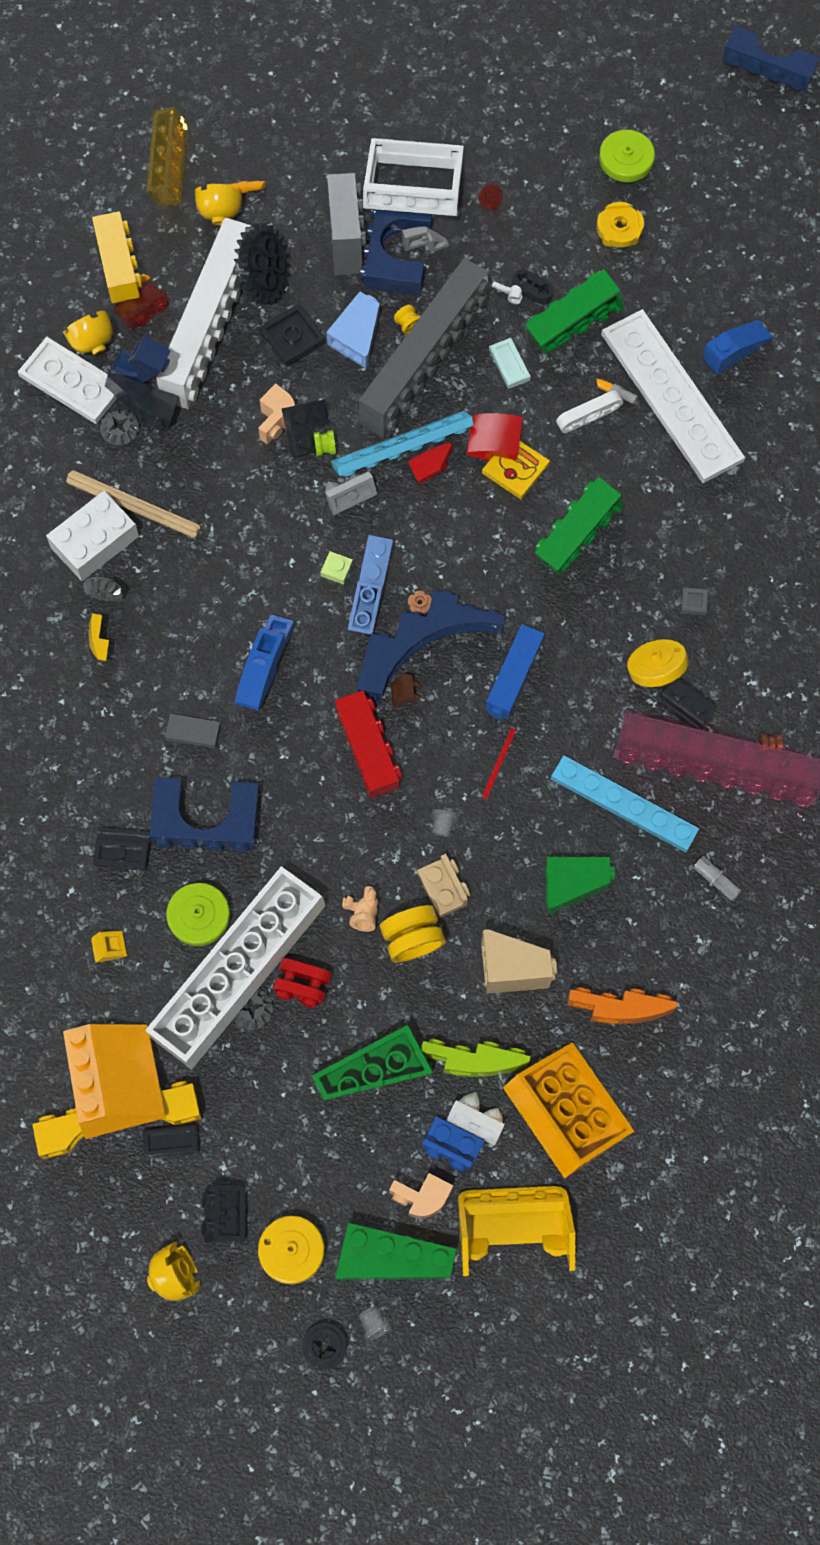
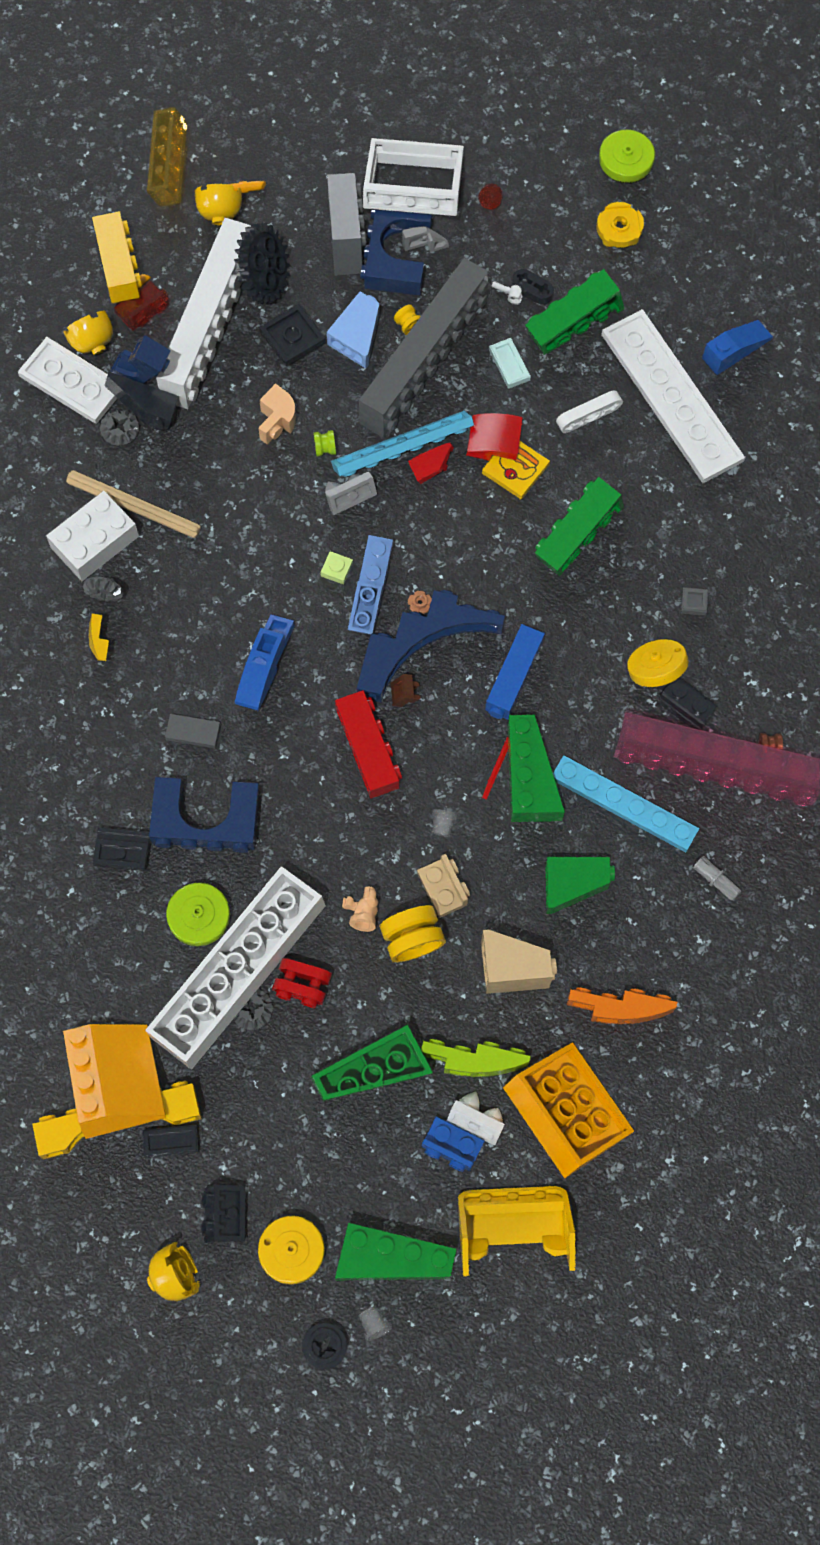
(108, 946): yellow slope -> none
(298, 425): black plate -> none
(428, 1200): light nougat brick -> none
(531, 779): none -> green wedge
(624, 394): light grey piece -> none
(792, 70): dark blue arch -> none

